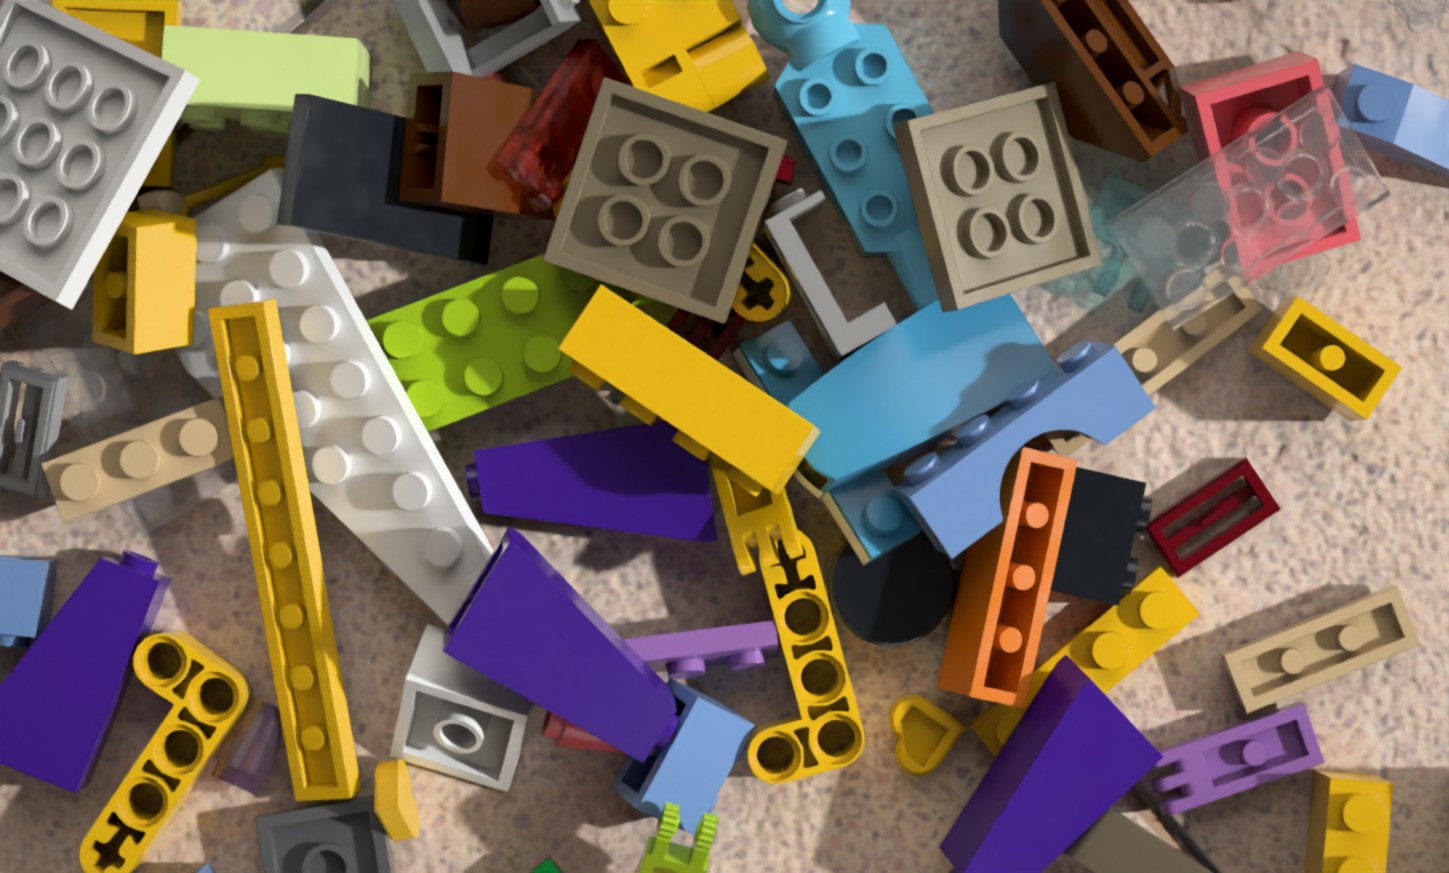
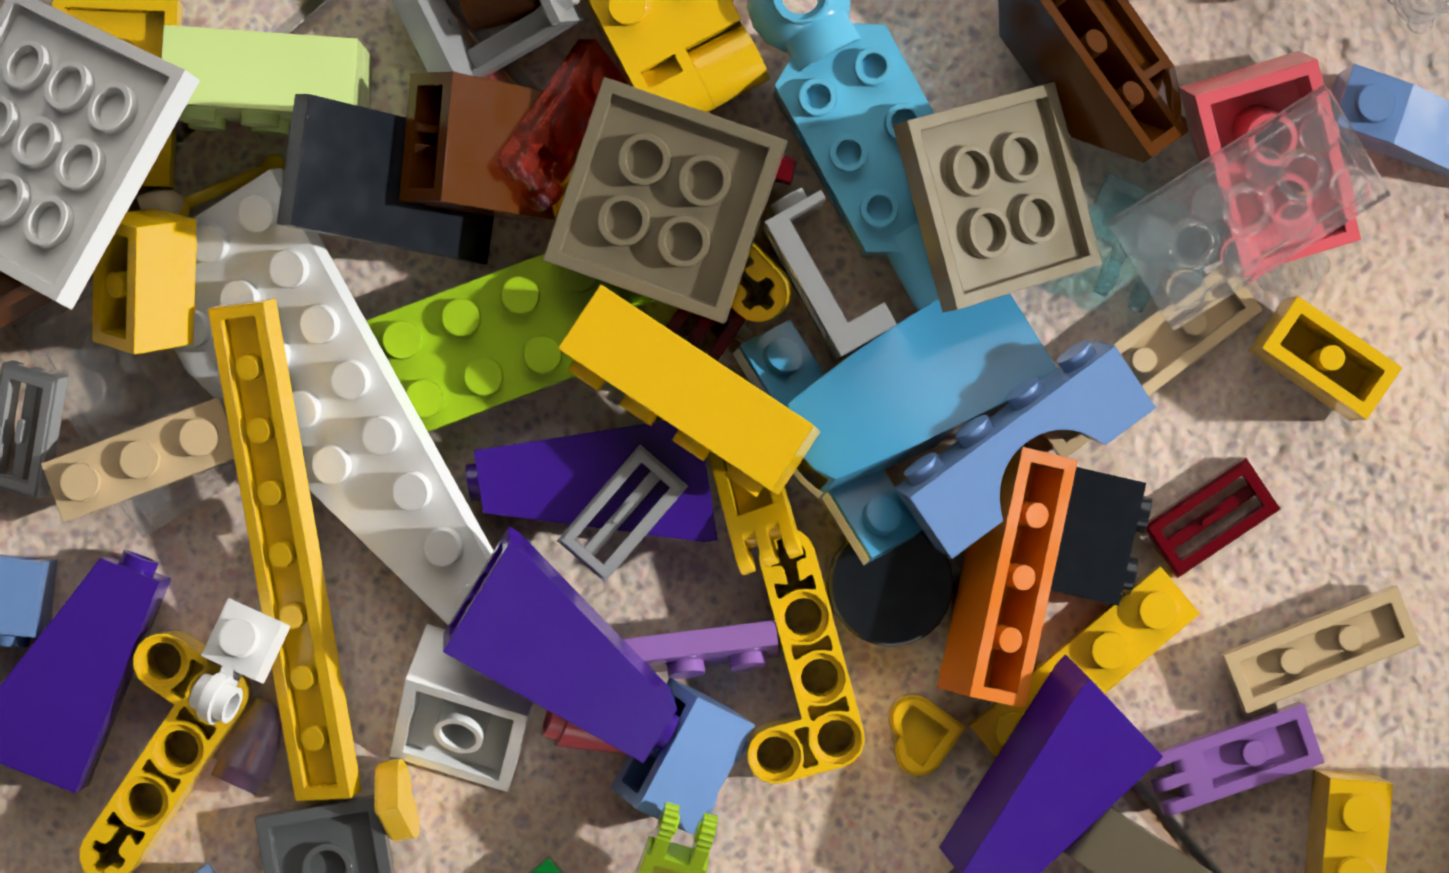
(244, 645): none -> white plate
(587, 554): none -> light grey tile

